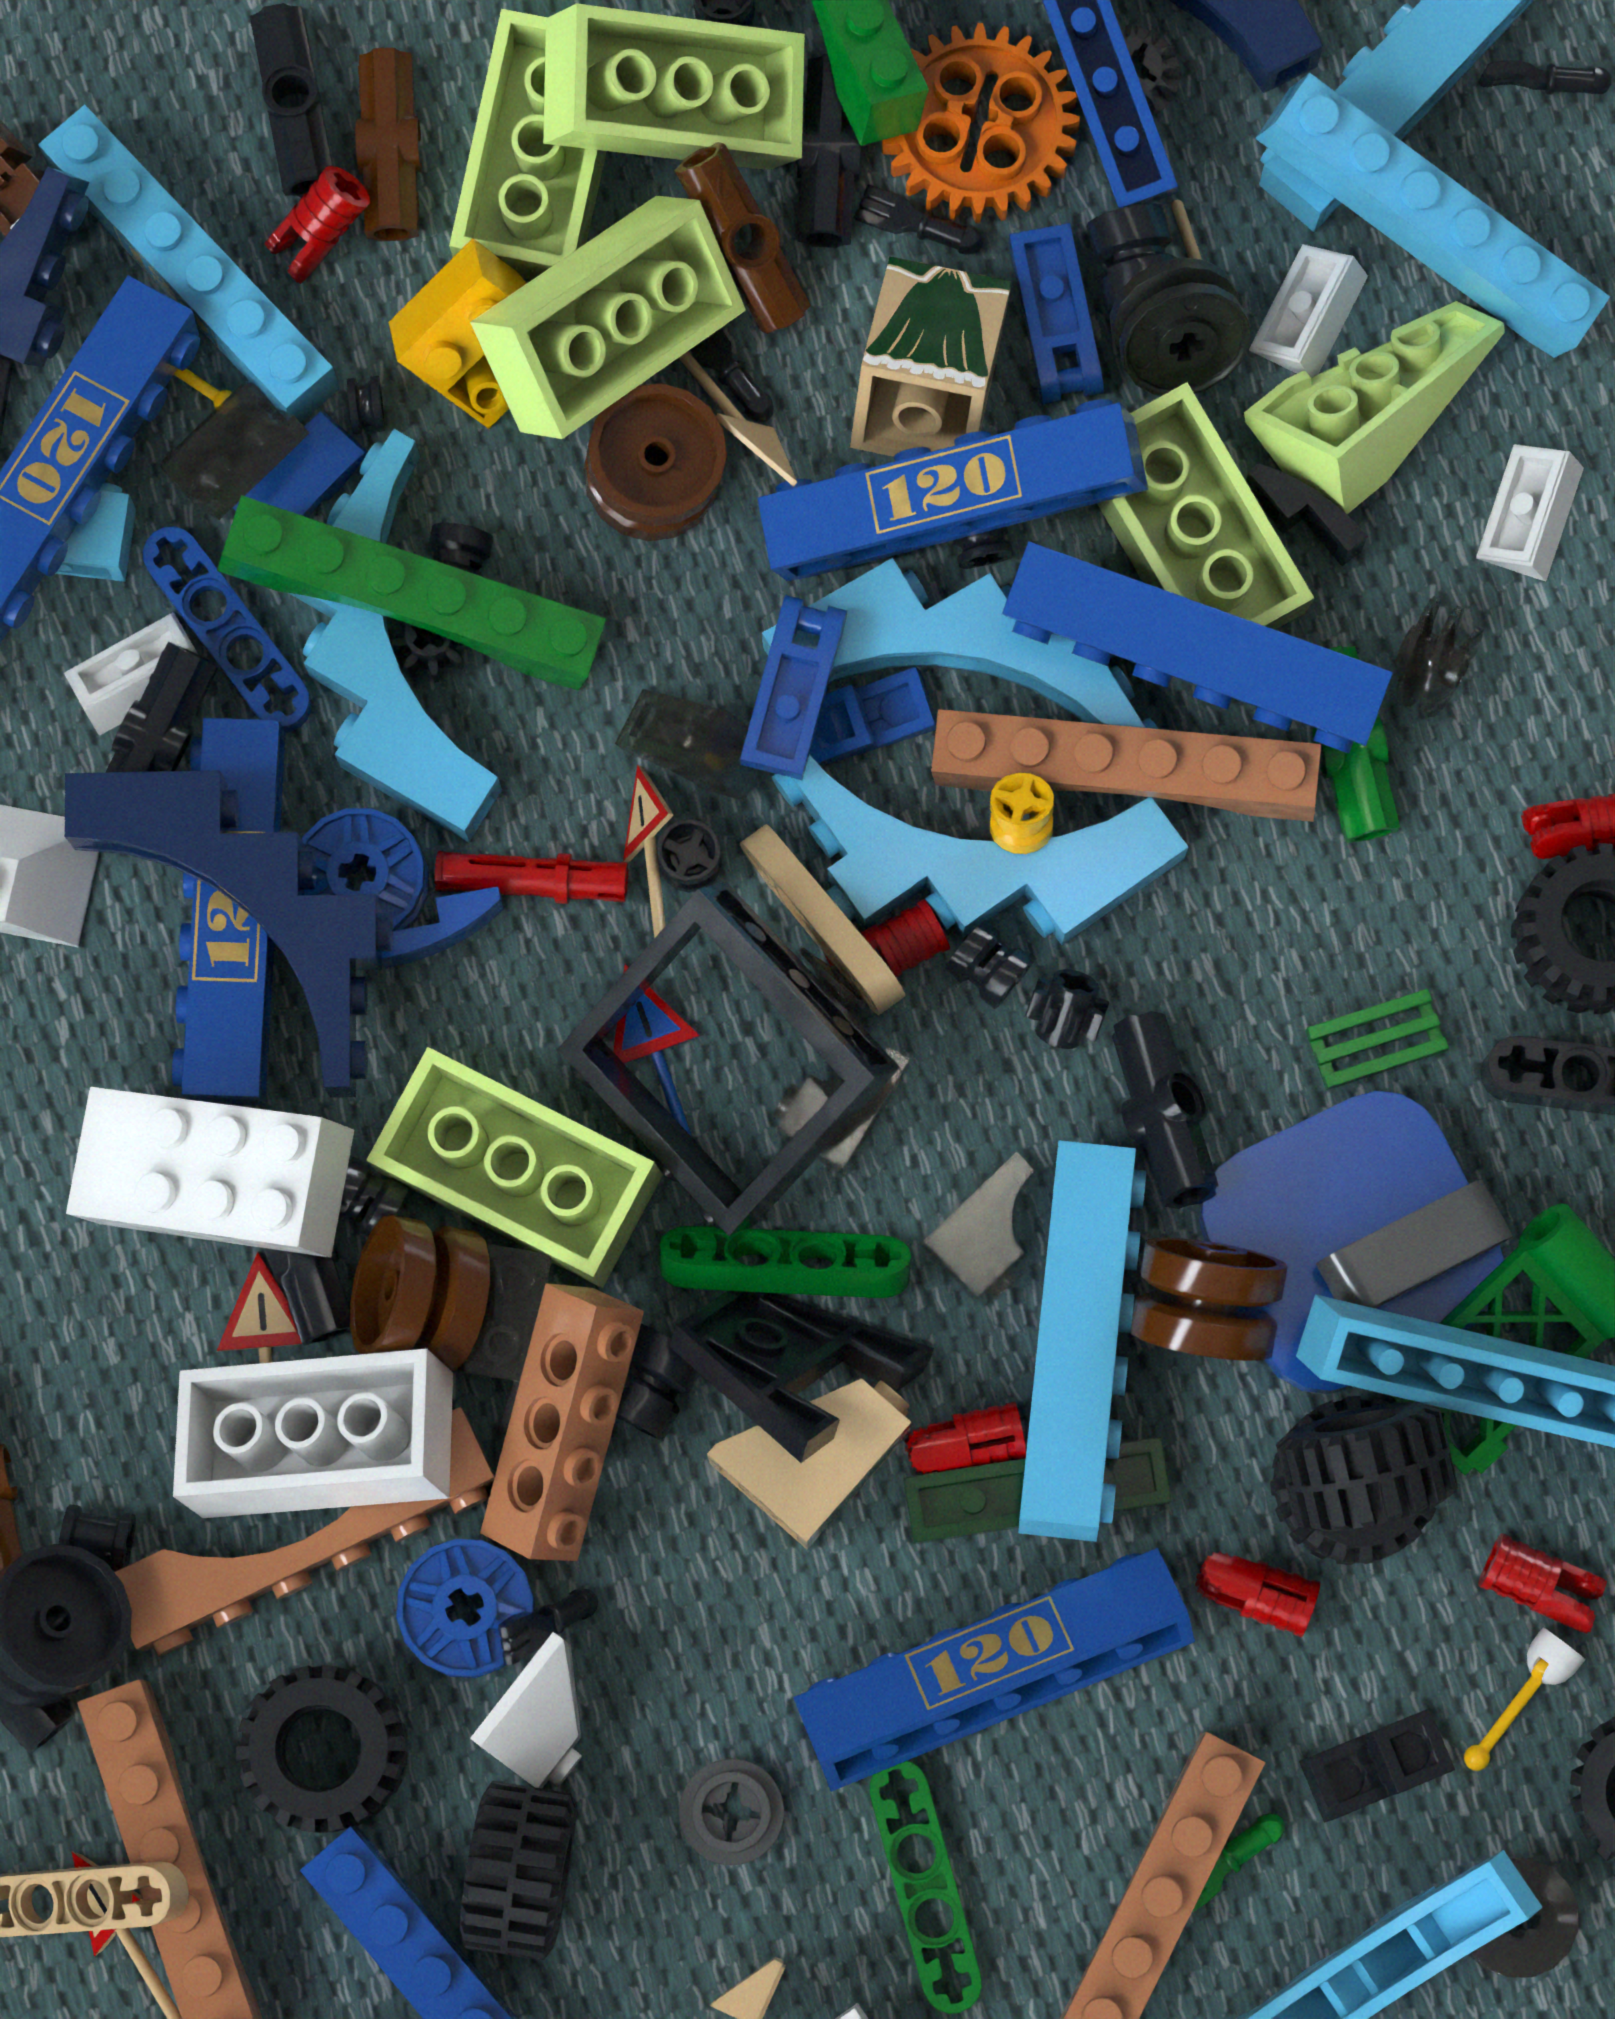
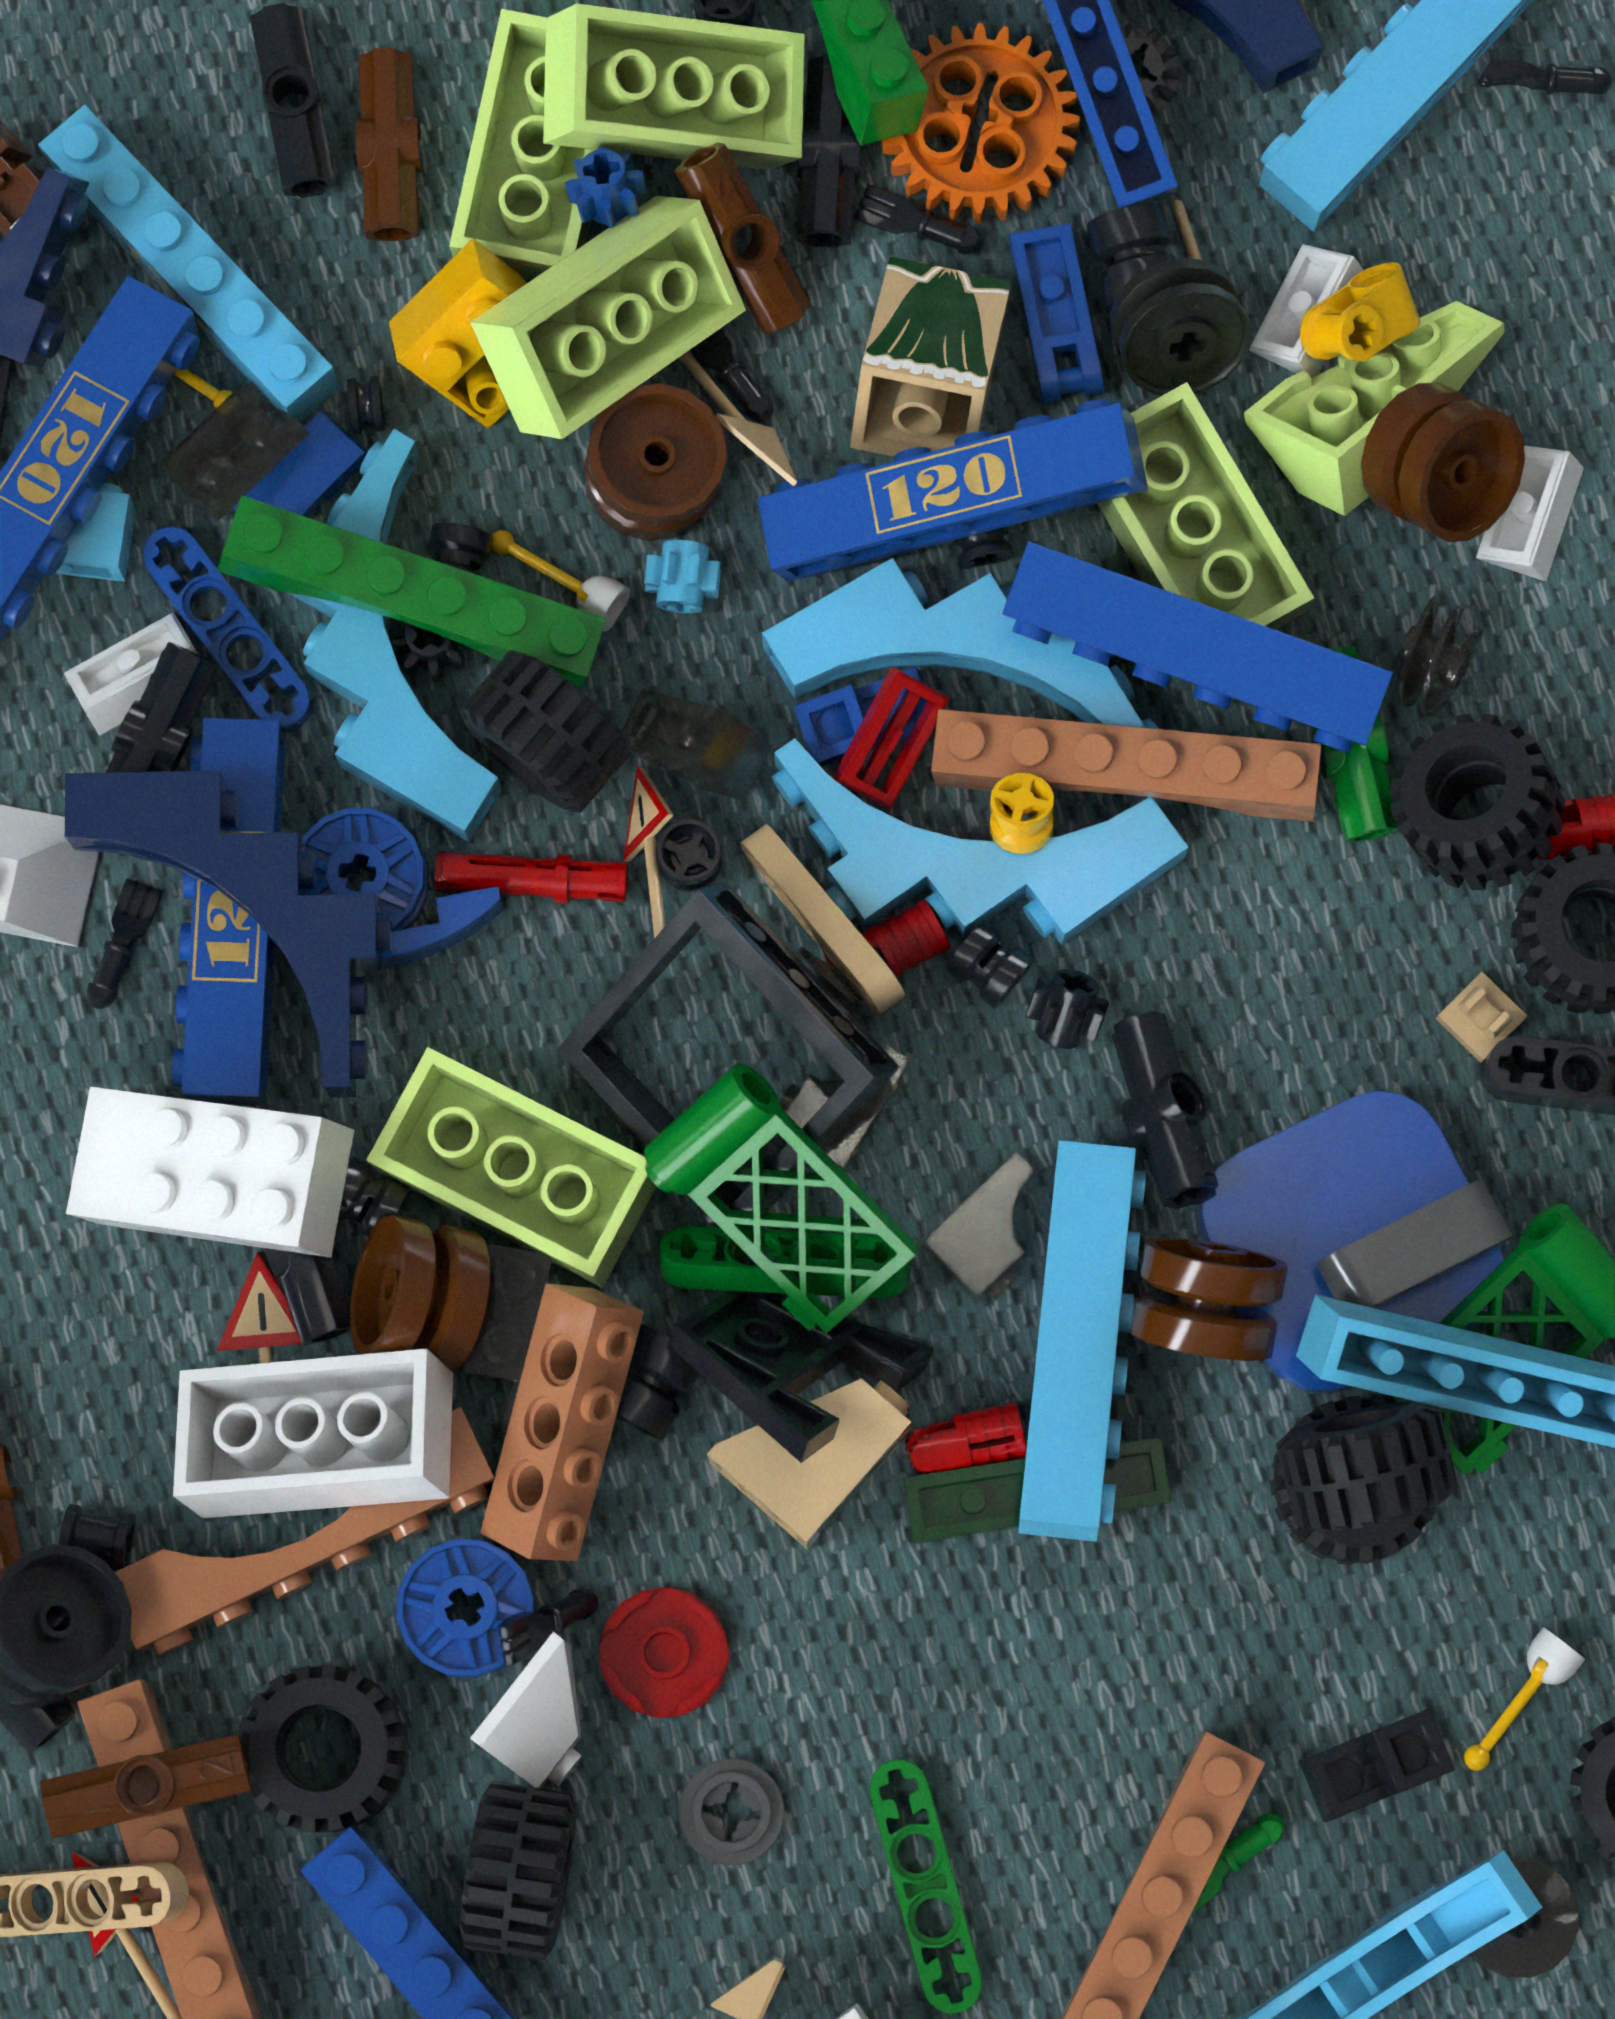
(102, 1793): none -> reddish brown piece
(130, 922): none -> black piece
(319, 219): red hinge -> none
(545, 731): none -> black tyre
(595, 595): none -> hinge
(605, 186): none -> blue gear
(647, 1031): piece -> none
(681, 1673): none -> red tile
(682, 576): none -> medium azure gear
(712, 1144): none -> green piece
(792, 689): blue plate -> none
(872, 725): none -> red tile
(994, 1668): blue brick -> none
(1259, 1591): red hinge -> none
(1291, 500): black slope -> none
(1361, 316): none -> yellow piece
(1427, 1022): green tile -> none
(1432, 216): medium azure brick -> none
(1443, 461): none -> reddish brown wheel
(1453, 765): none -> black tyre
(1481, 1016): none -> tan tile
(1531, 1577): red hinge -> none

